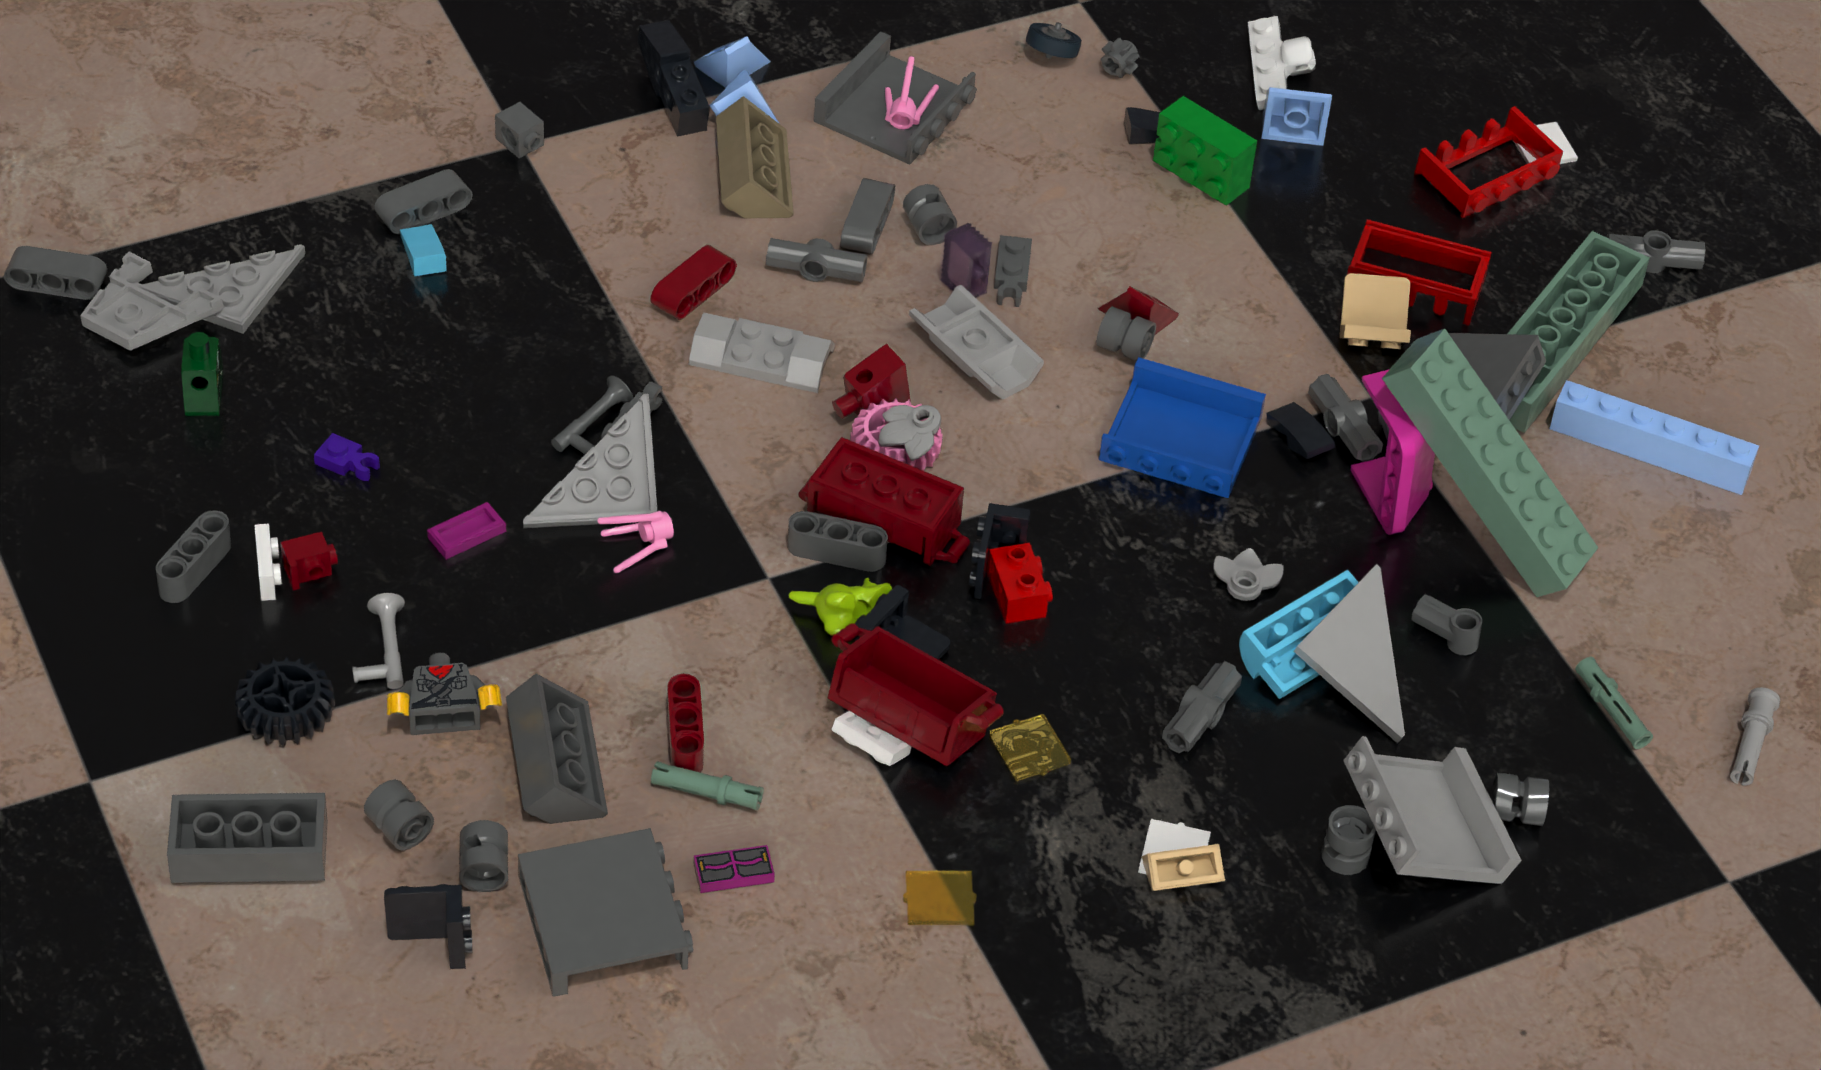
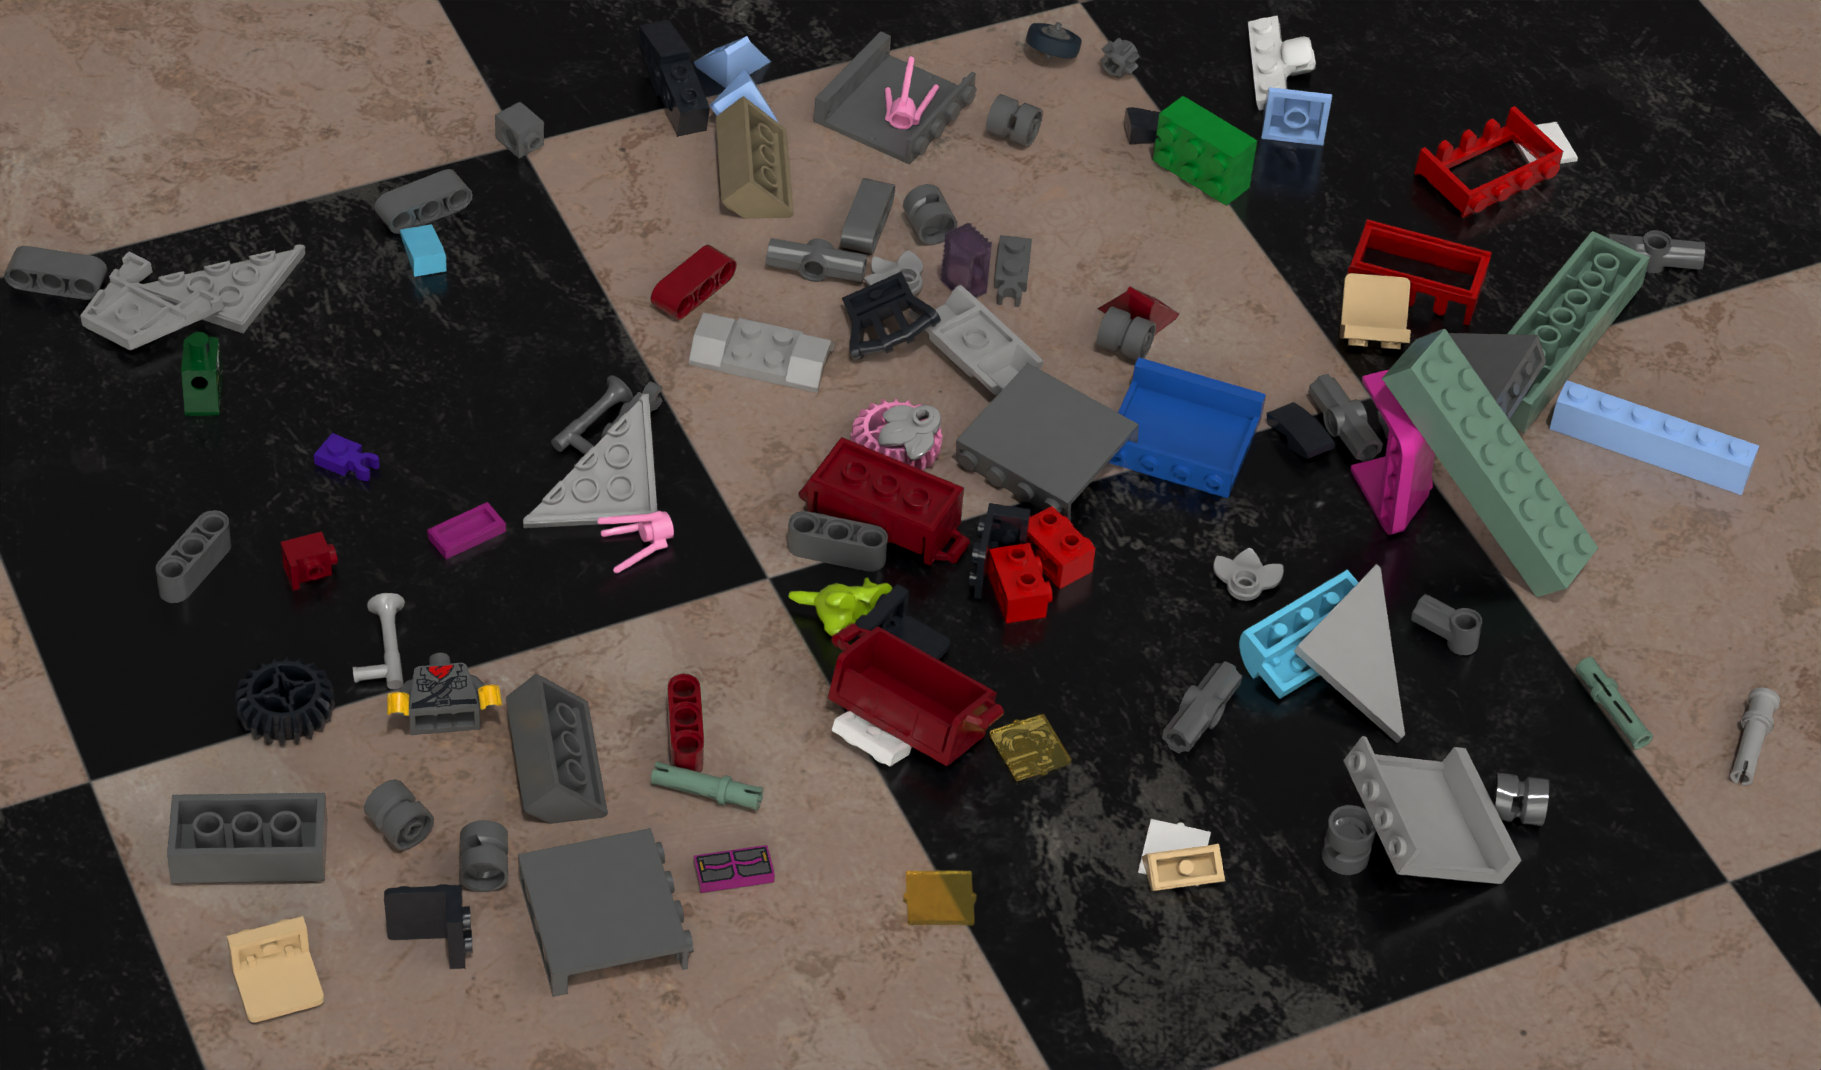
(268, 572): white plate -> none
(274, 969): none -> tan bracket
(873, 379): dark red torso -> none
(880, 302): none -> black plate
(909, 265): none -> light grey plate
(1014, 120): none -> dark grey wheel
(1043, 440): none -> dark grey panel
(1062, 549): none -> red brick

